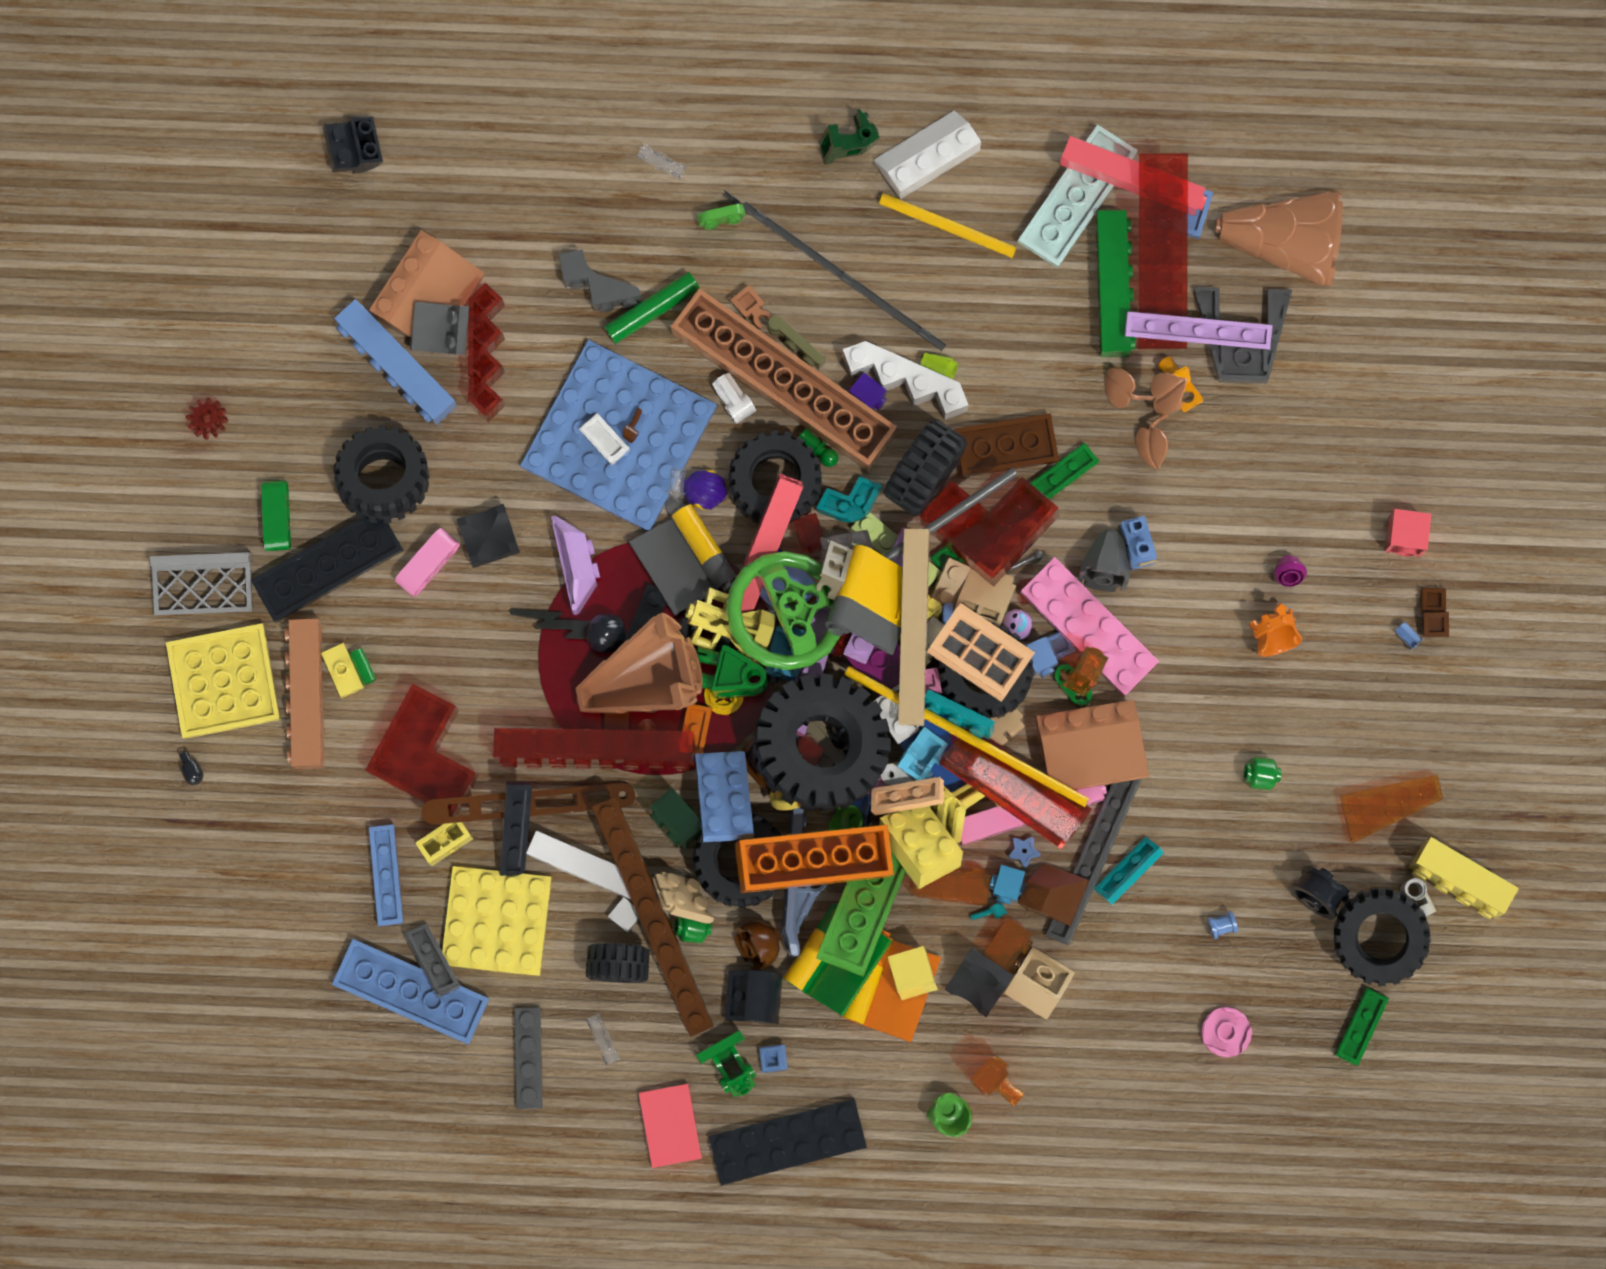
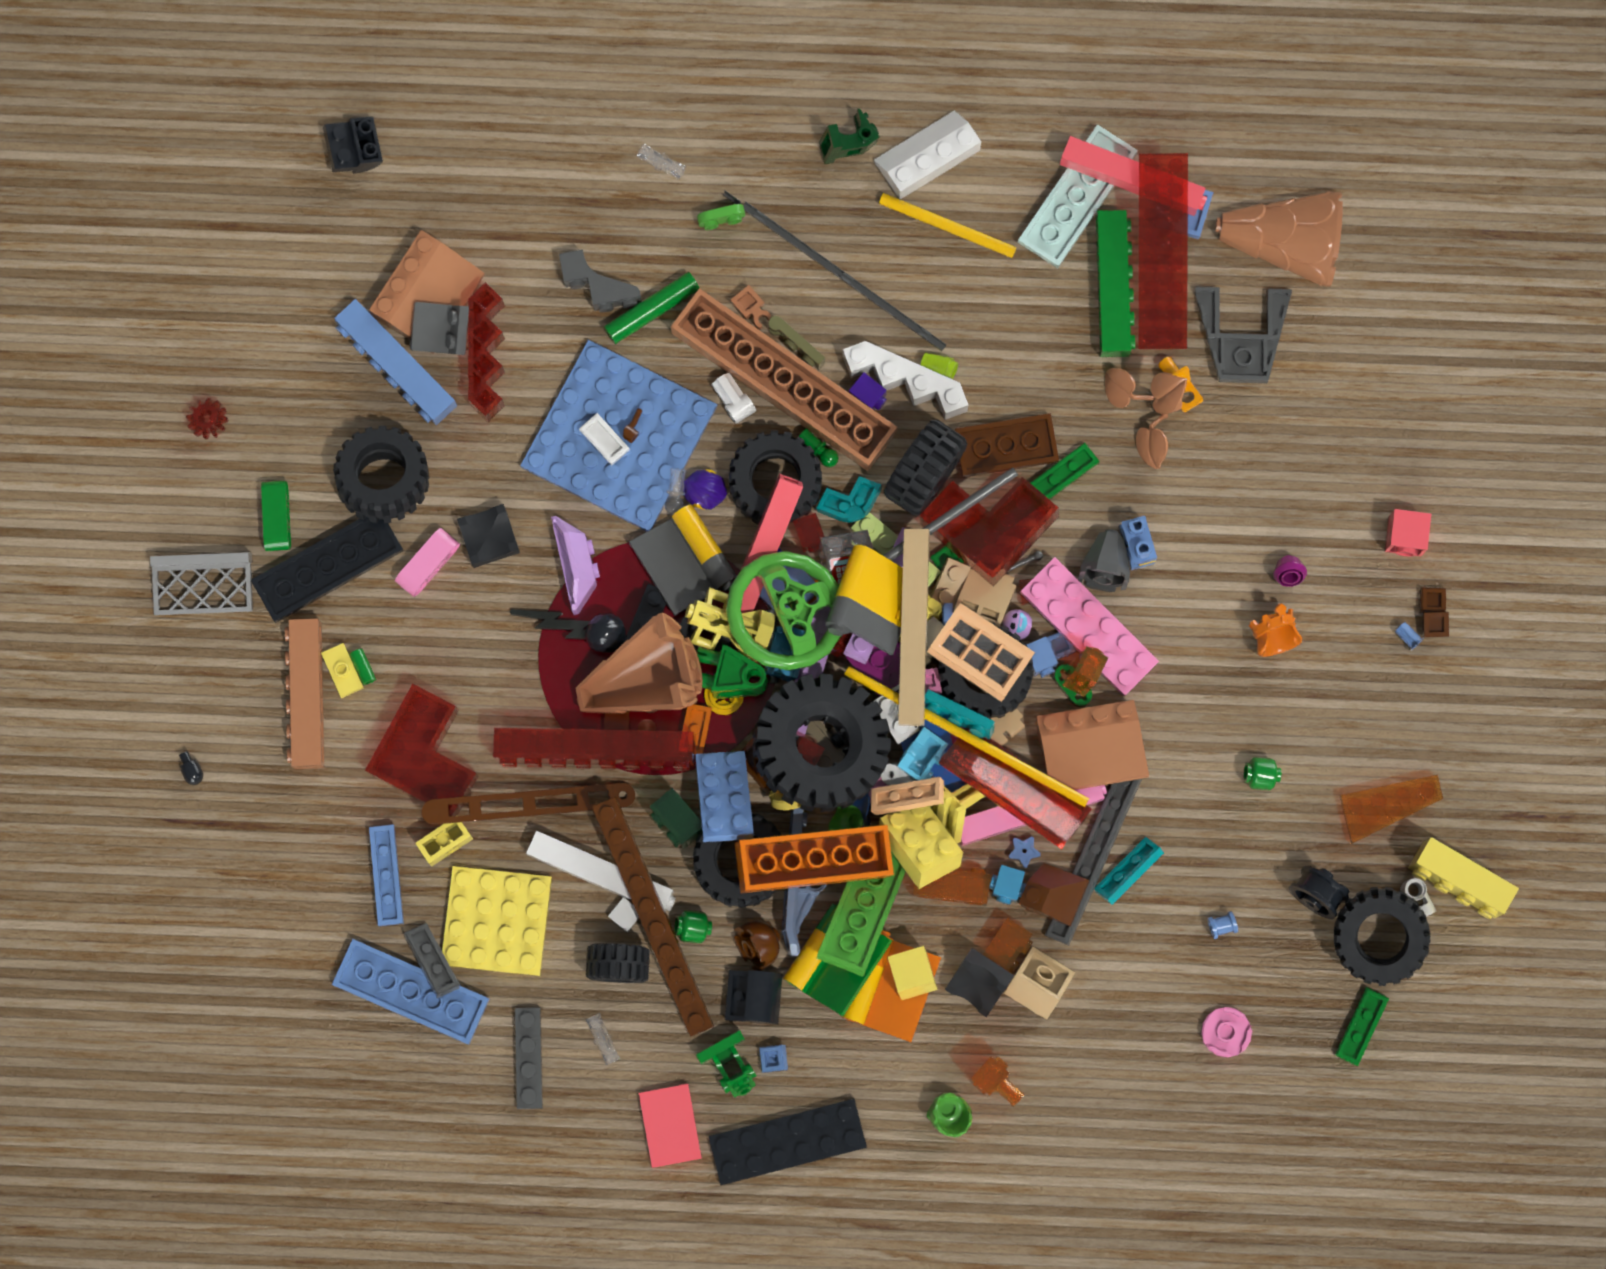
(223, 681): light yellow plate -> none
(515, 828): black plate -> none
(682, 897): tan plate -> none
(834, 568): dark tan hinge -> none
(997, 910): teal hand -> none
(1198, 330): lavender plate -> none

